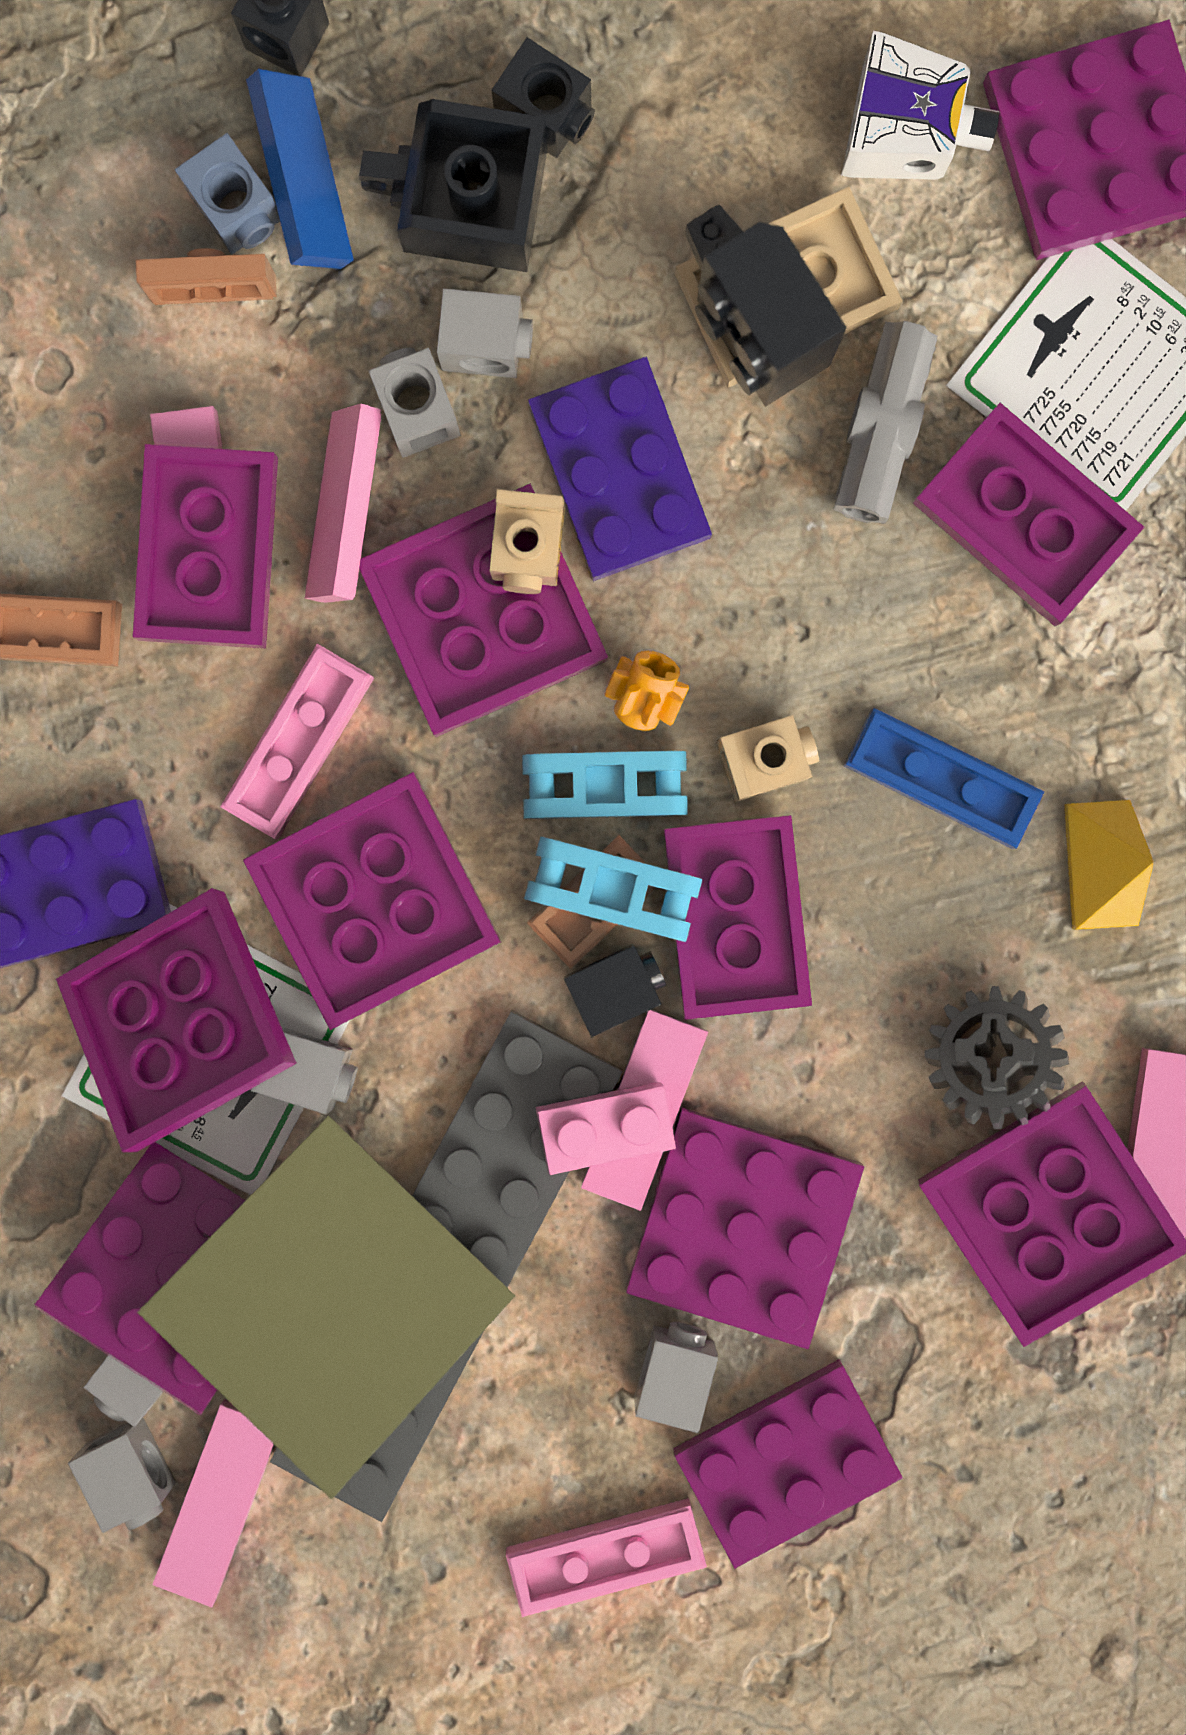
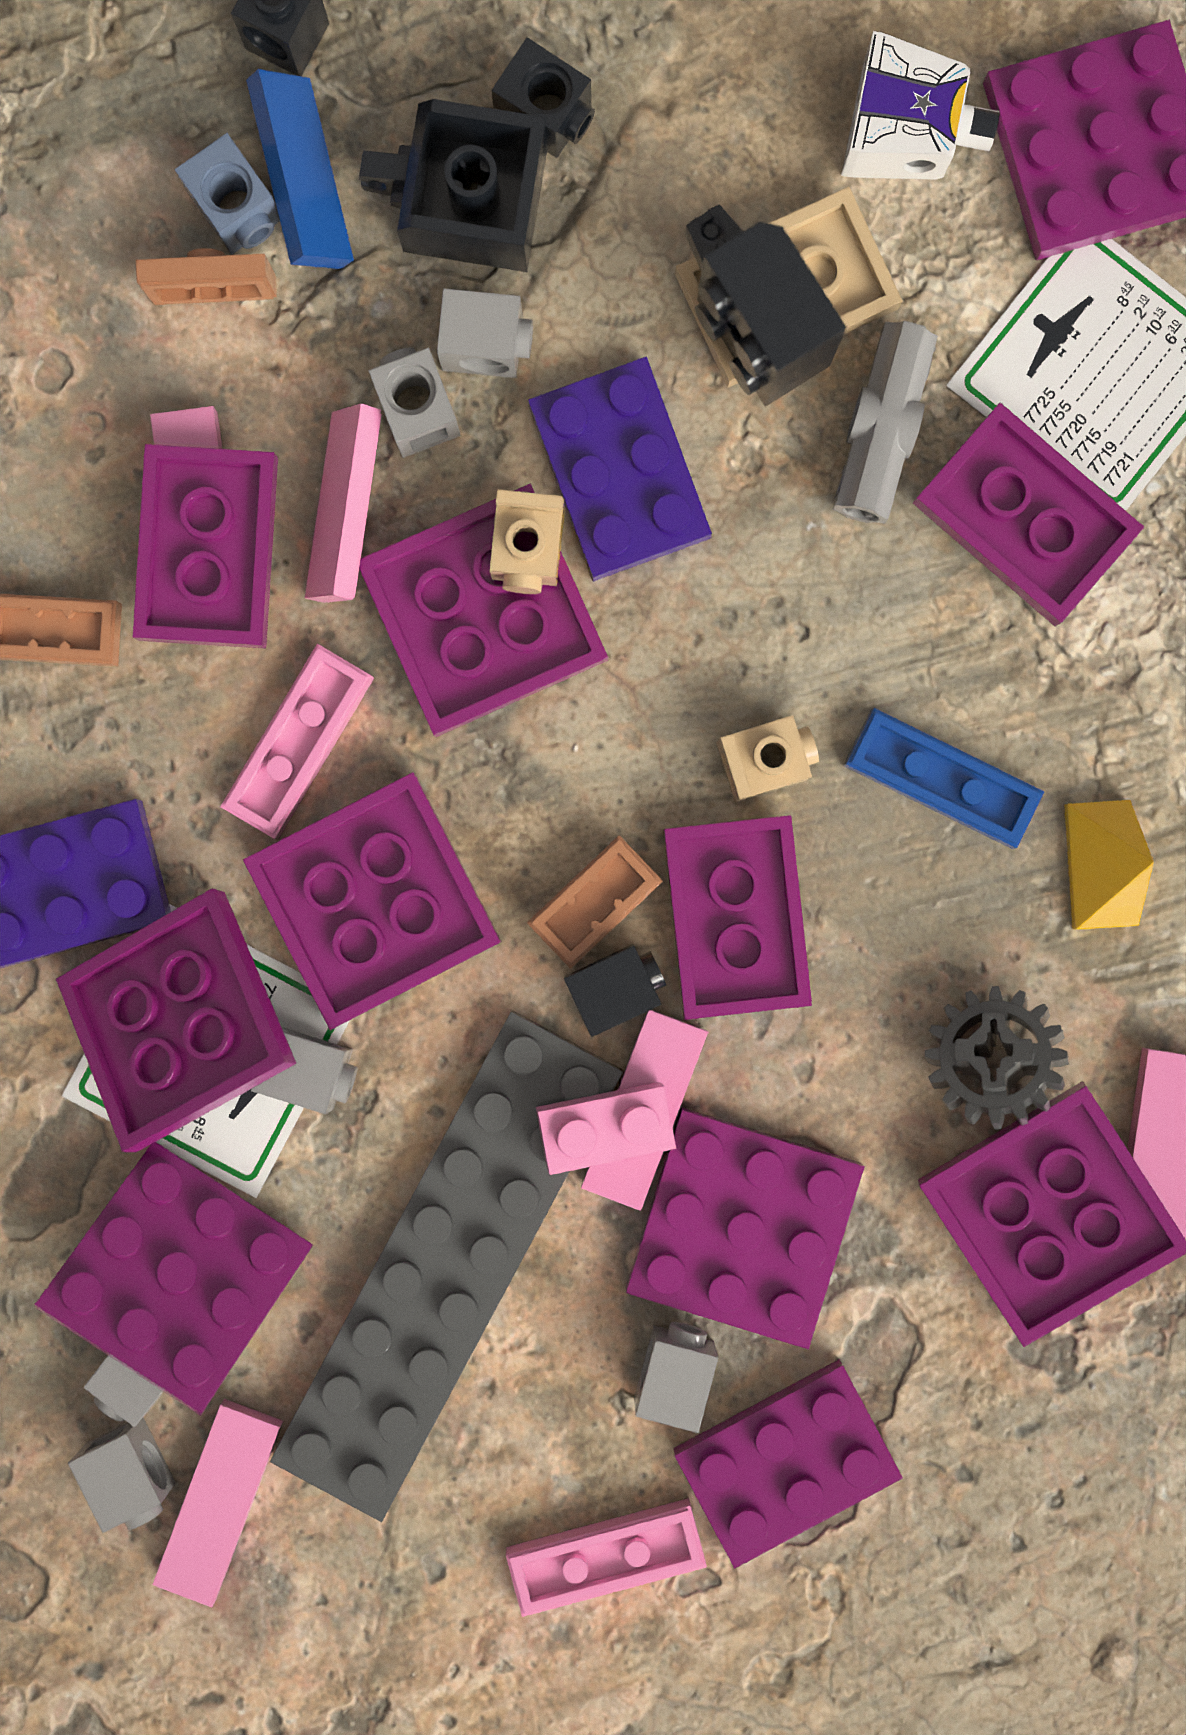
(327, 1306): olive tile -> none
(604, 784): medium azure plate -> none
(613, 889): medium azure plate -> none
(646, 690): light orange gear -> none

